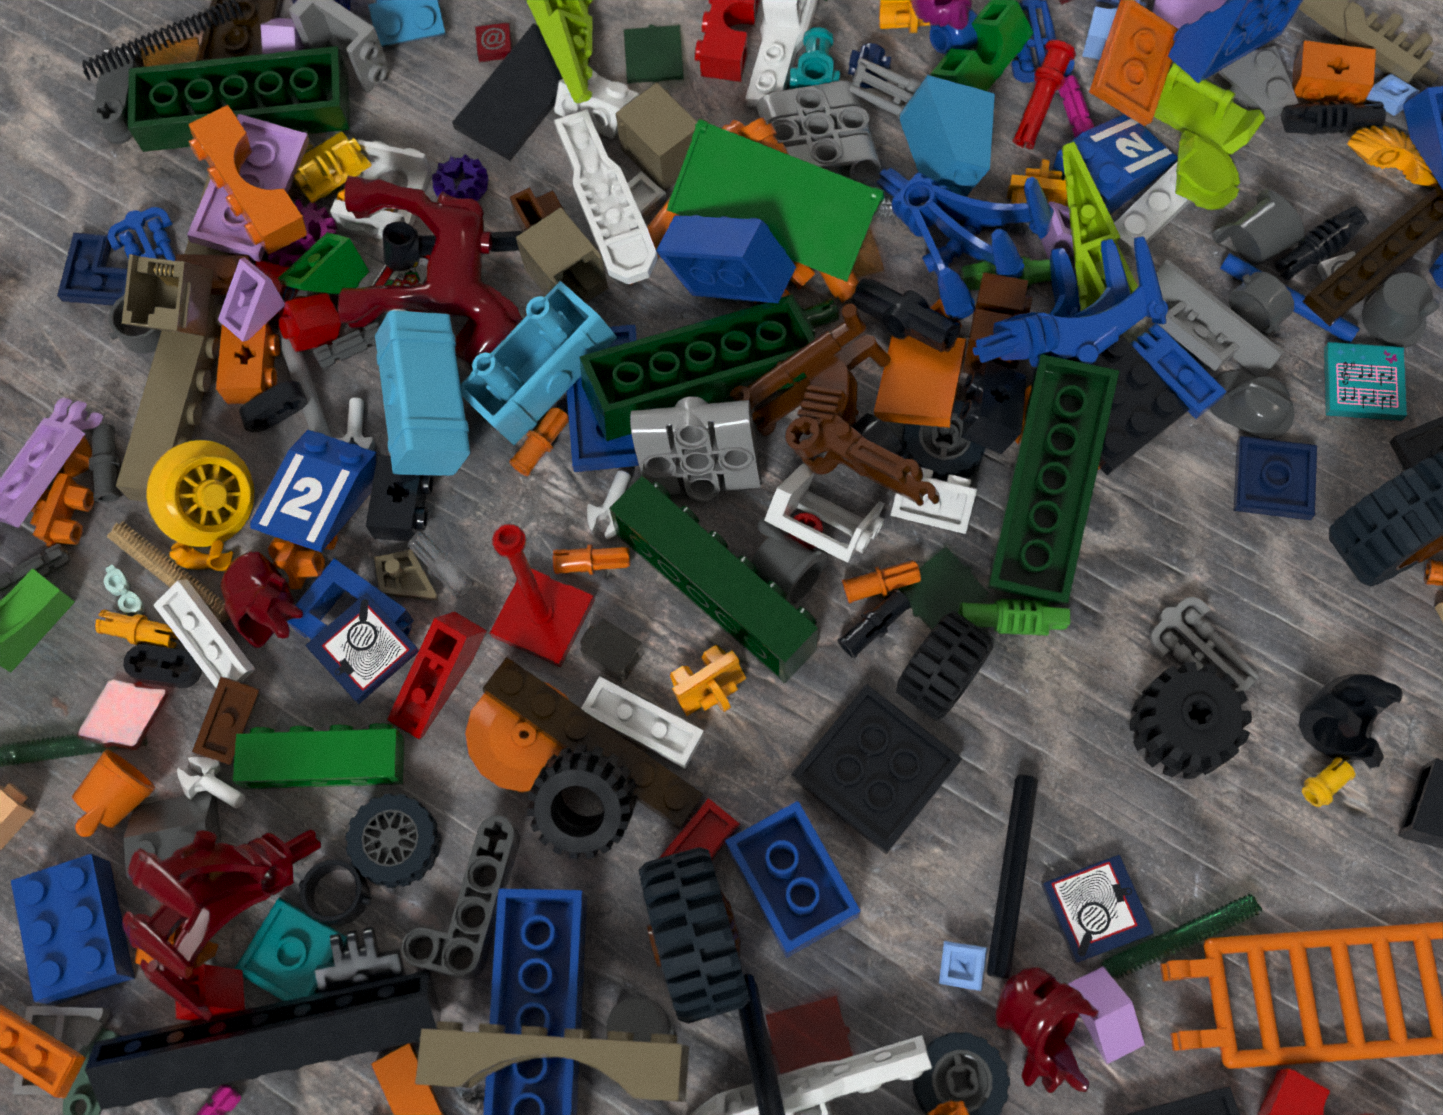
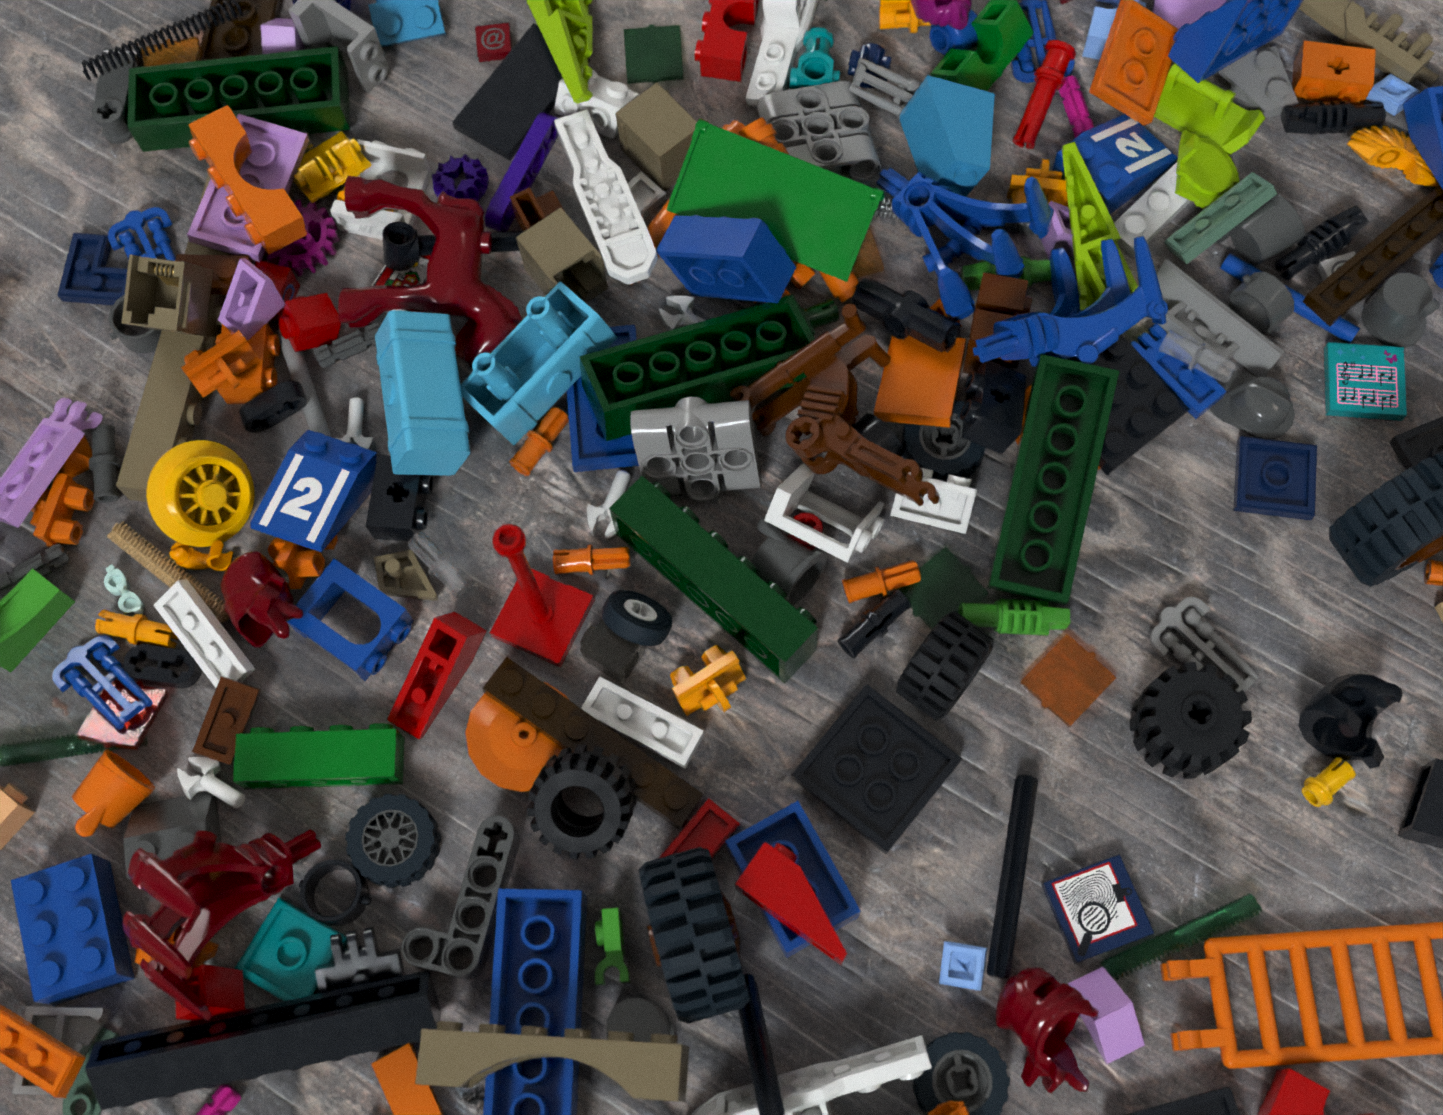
(80, 656): none -> blue piece
(220, 363): none -> orange hips
(327, 267): green slope -> none
(362, 648): tile -> none
(522, 171): none -> dark purple beam
(610, 935): none -> bright green plate
(636, 617): none -> black bush
(684, 305): none -> white bar
(784, 892): none -> red slope
(808, 1035): clear red piece -> none
(1068, 680): none -> clear orange piece
(1198, 357): none -> clear axle
(1220, 217): none -> sand green tile

